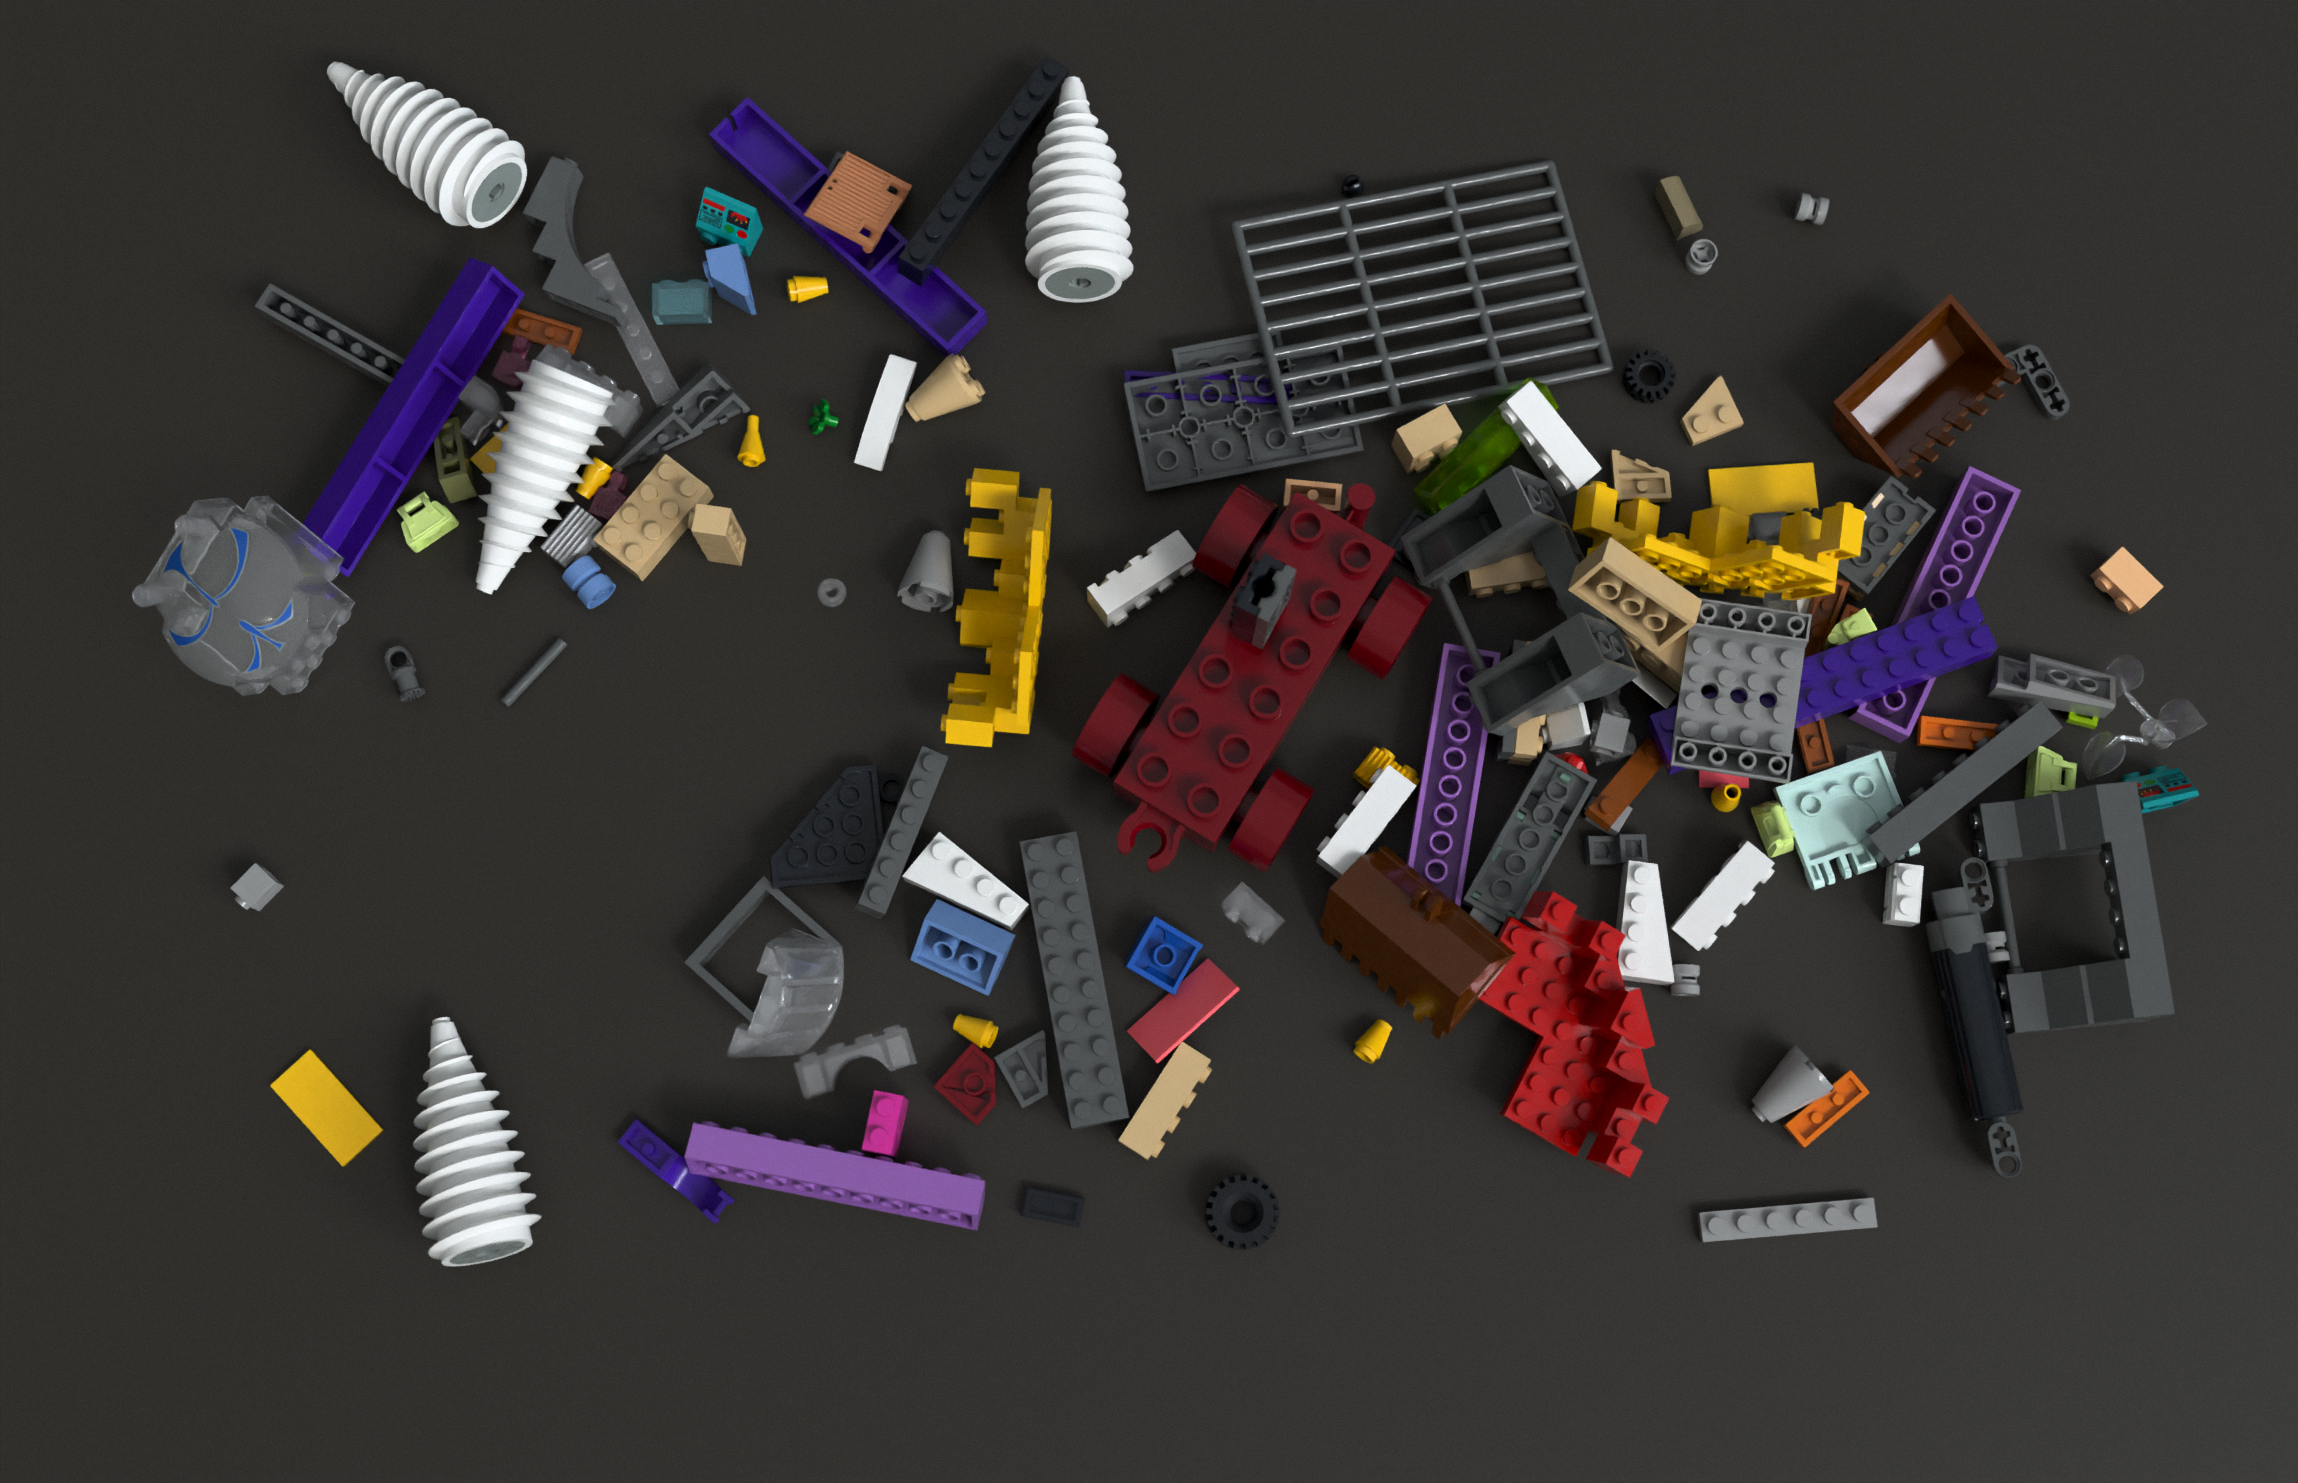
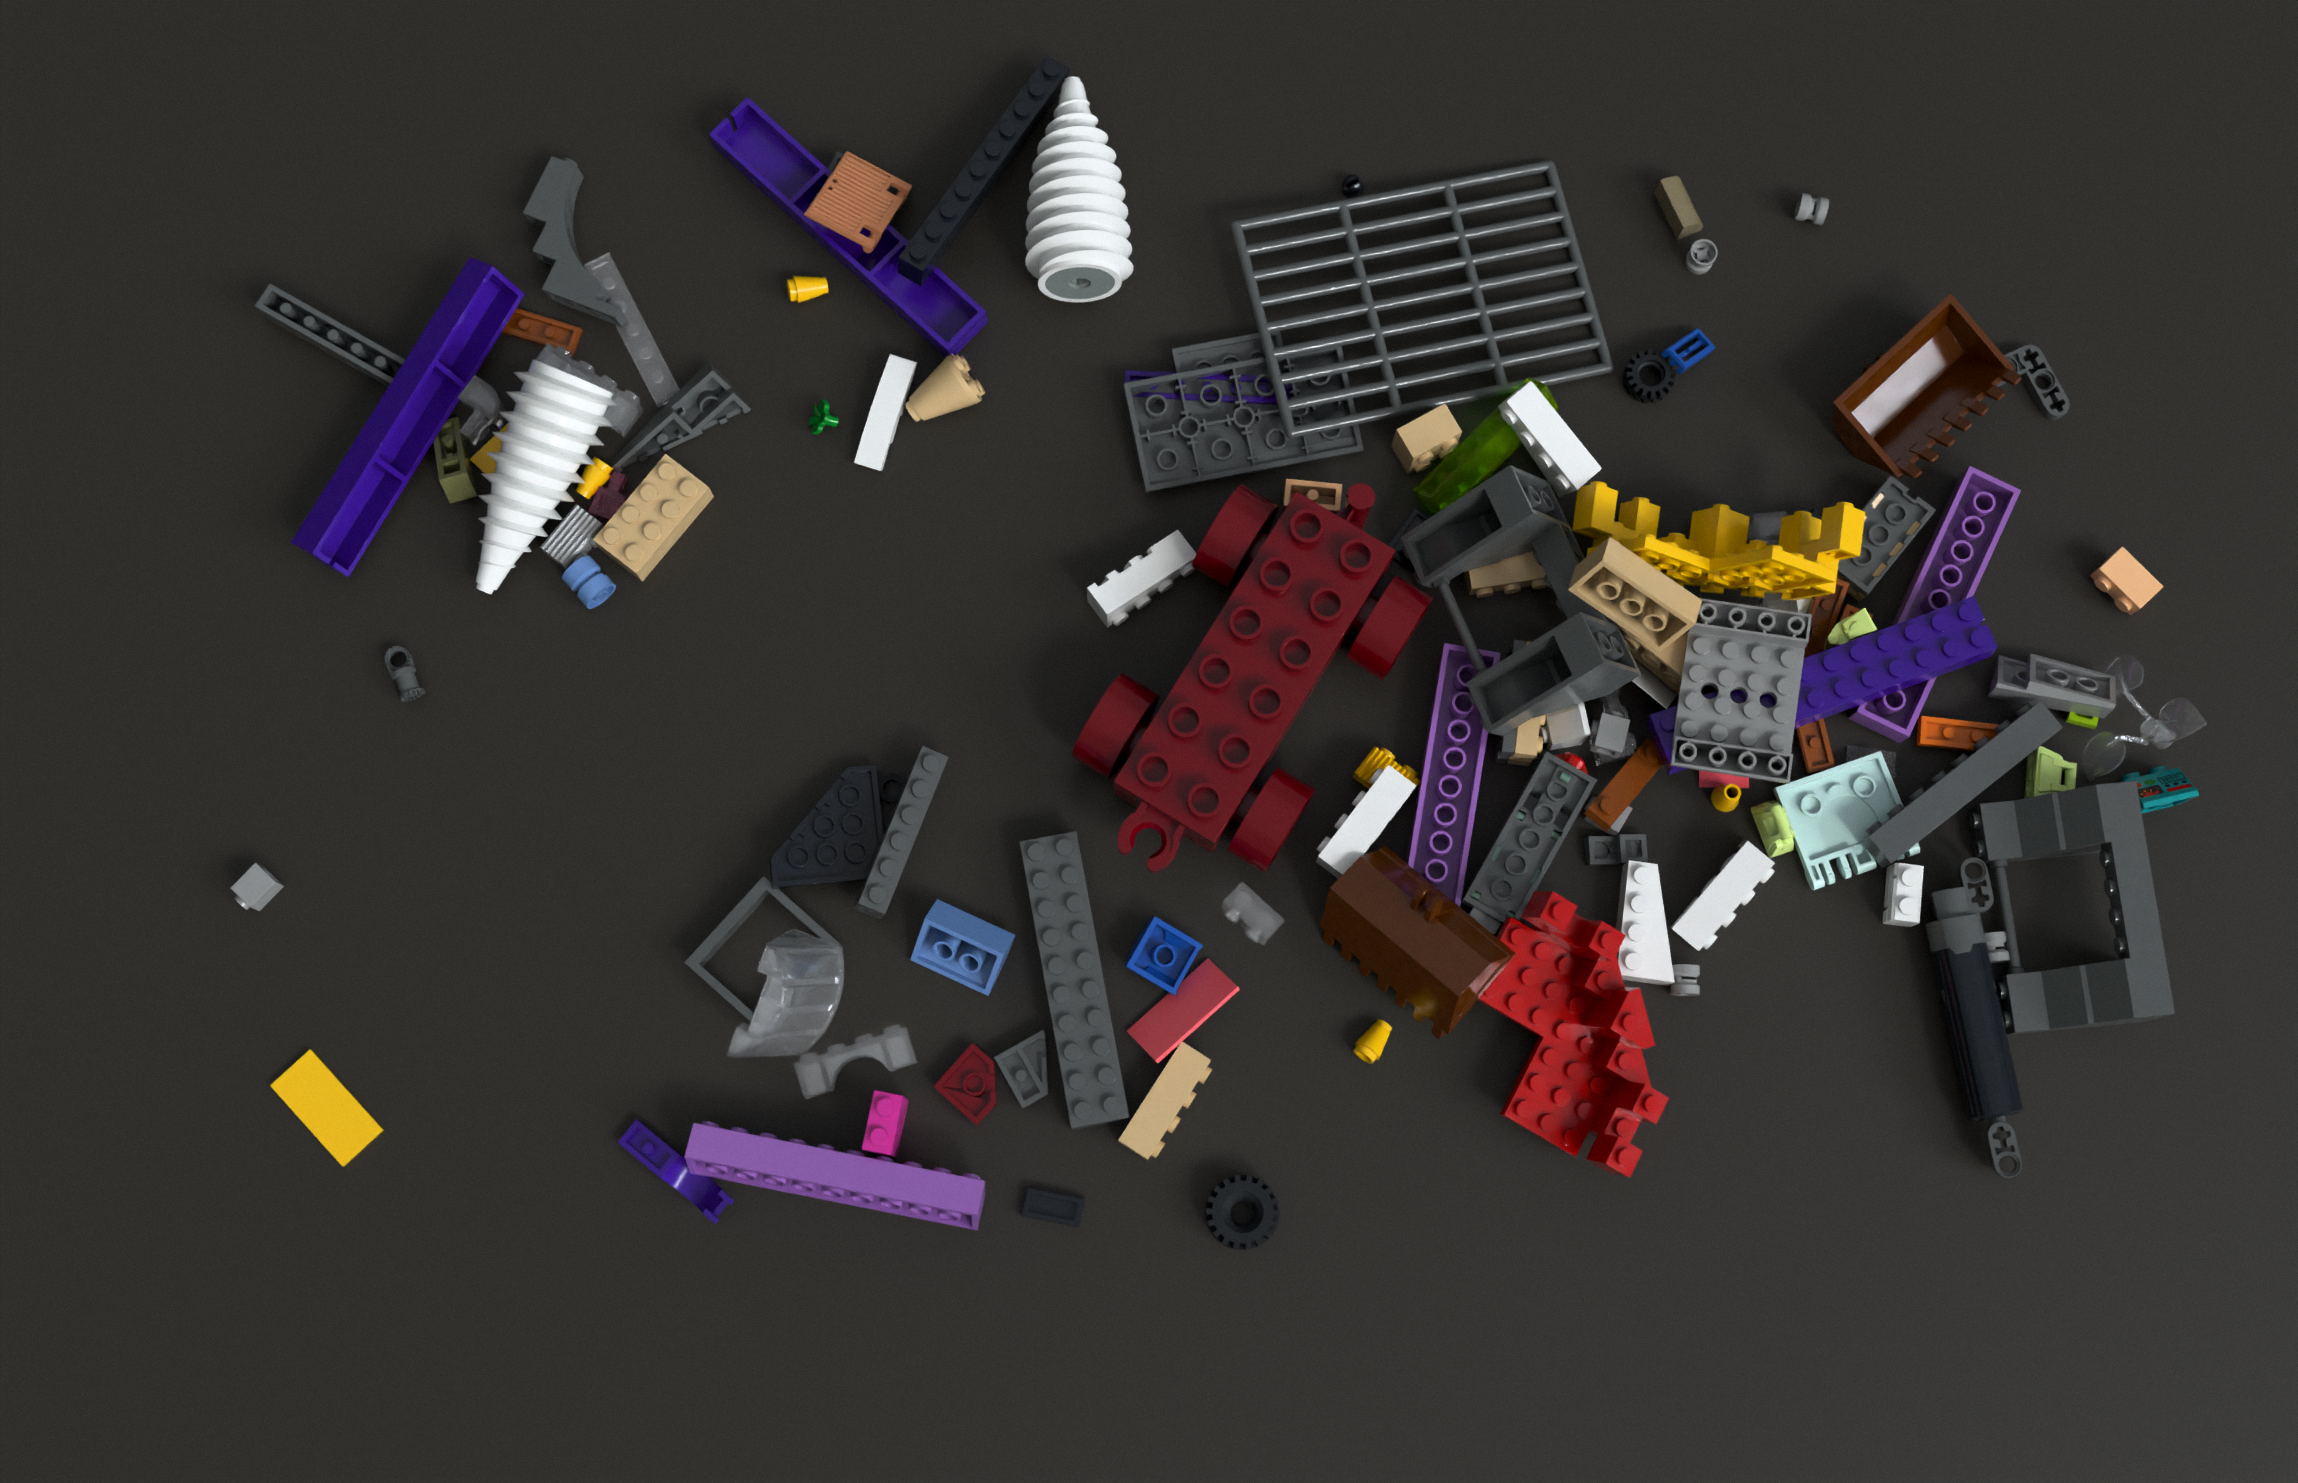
(247, 595): clear windscreen -> none
(426, 524): yellowish green piece -> none
(435, 146): white cone -> none
(468, 1161): white cone -> none
(513, 362): clear pink plate -> none
(537, 668): dark grey bar -> none
(681, 302): clear light blue piece -> none
(718, 534): tan brick -> none
(728, 221): teal slope -> none
(729, 276): medium blue slope -> none
(751, 450): yellow cone -> none
(830, 584): clear plate -> none
(929, 575): light grey cone -> none
(964, 882): white wedge -> none
(977, 1030): yellow cone -> none
(1001, 620): yellow brick -> none
(1261, 600): piece -> none
(1638, 480): tan wing -> none
(1678, 359): none -> blue tile
(1711, 414): tan wing -> none
(1764, 488): yellow piece -> none
(1787, 1220): light grey plate -> none
(1790, 1087): light grey cone -> none
(1824, 1112): orange plate -> none

